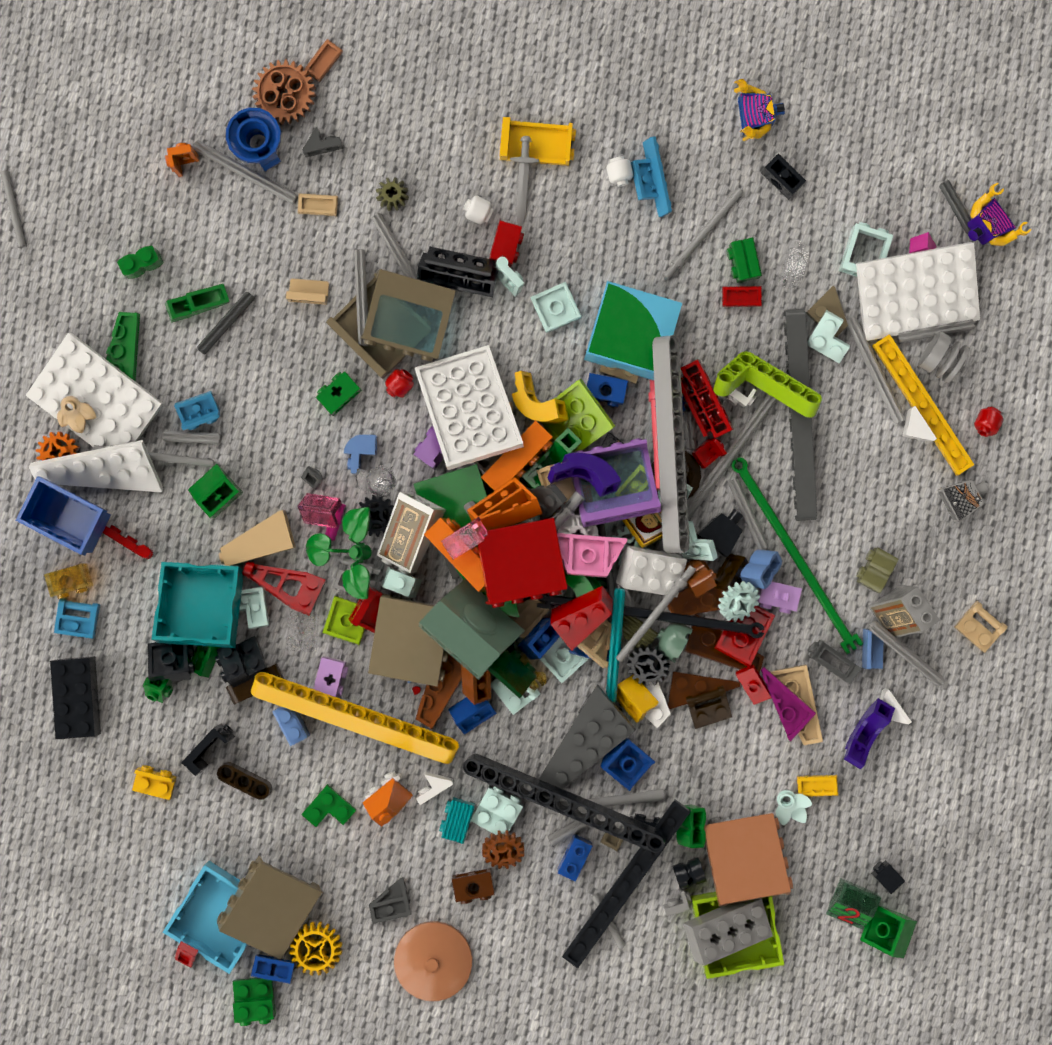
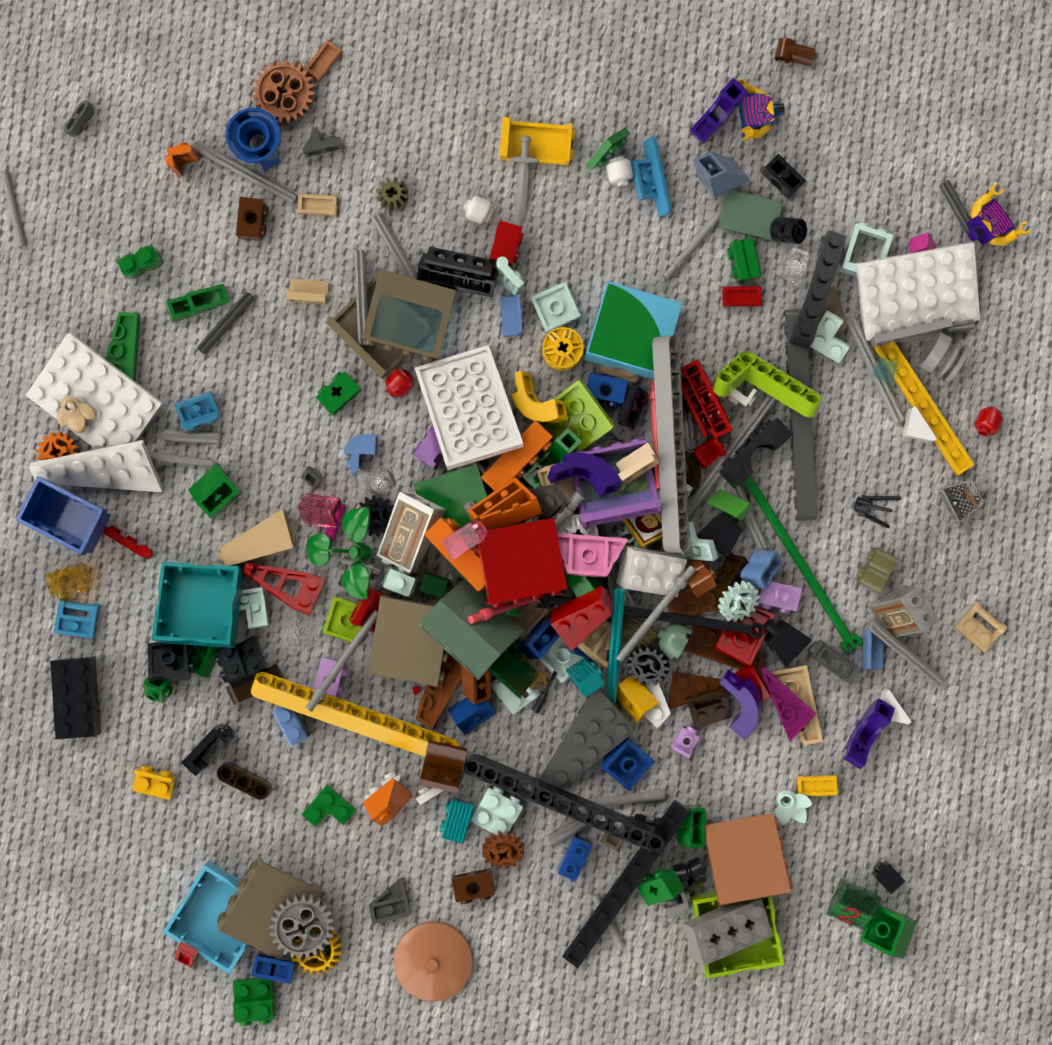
(79, 117): none -> dark grey plate
(247, 208): none -> reddish brown brick
(292, 911): none -> light grey gear
(320, 692): none -> light grey bar
(435, 585): none -> dark green brick
(443, 766): none -> reddish brown bracket
(487, 613): none -> coral bar
(511, 316): none -> medium blue panel
(543, 695): none -> black piece
(558, 359): none -> yellow wheel
(586, 677): none -> teal brick
(610, 145): none -> green plate
(632, 407): none -> black bracket
(637, 463): none -> tan panel
(660, 886): none -> green brick
(679, 746): none -> lavender brick
(719, 173): none -> sand blue slope
(720, 111): none -> dark purple arch
(730, 504): none -> bright green slope
(739, 468): none -> black arch
(749, 214): none -> sand green tile
(750, 702): none -> dark purple arch
(784, 641): none -> black torso
(788, 230): none -> black wheel
(791, 52): none -> reddish brown piece
(818, 290): none -> black arch
(863, 506): none -> black plant
(884, 369): none -> clear light blue tile
(918, 329): none -> light grey plate

